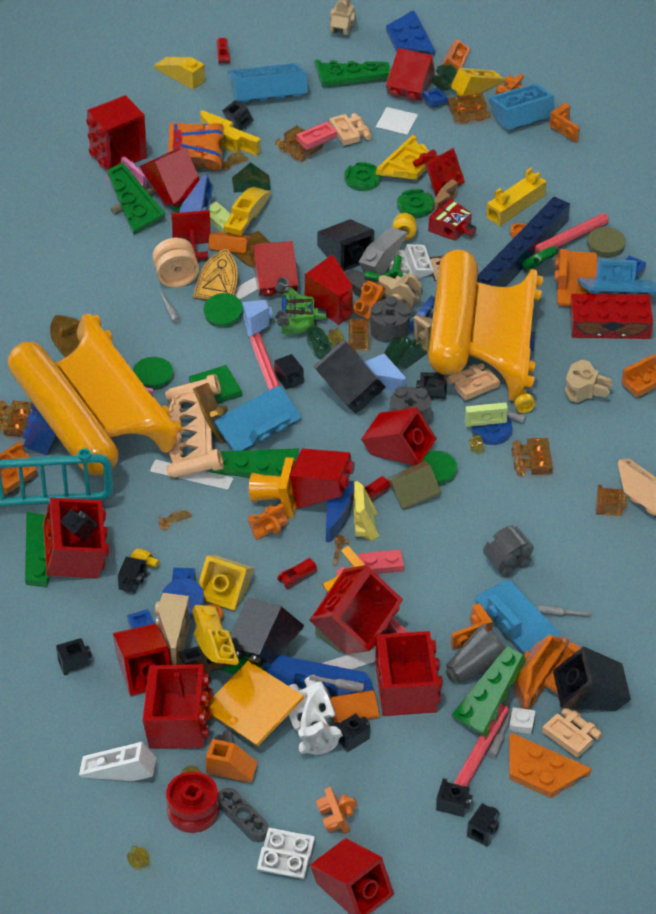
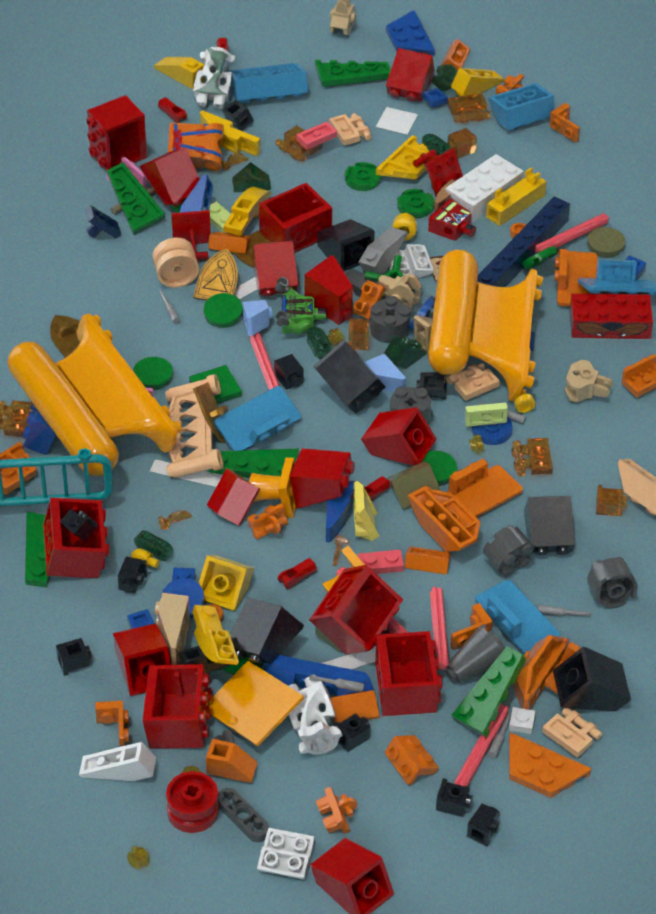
(101, 222): none -> dark blue tile
(113, 712): none -> orange bracket
(155, 545): none -> clear green beam
(172, 110): none -> red bar
(219, 60): none -> white hips
(233, 497): none -> slope
(295, 217): none -> red container
(410, 758): none -> orange bracket
(427, 560): none -> orange slope
(434, 142): none -> clear green beam
(439, 627): none -> coral axle
(445, 518): none -> orange wedge
(463, 142): none -> clear orange brick
(479, 185): none -> white brick
(482, 487): none -> orange bracket
(550, 524): none -> black slope
(612, 582): none -> dark grey brick

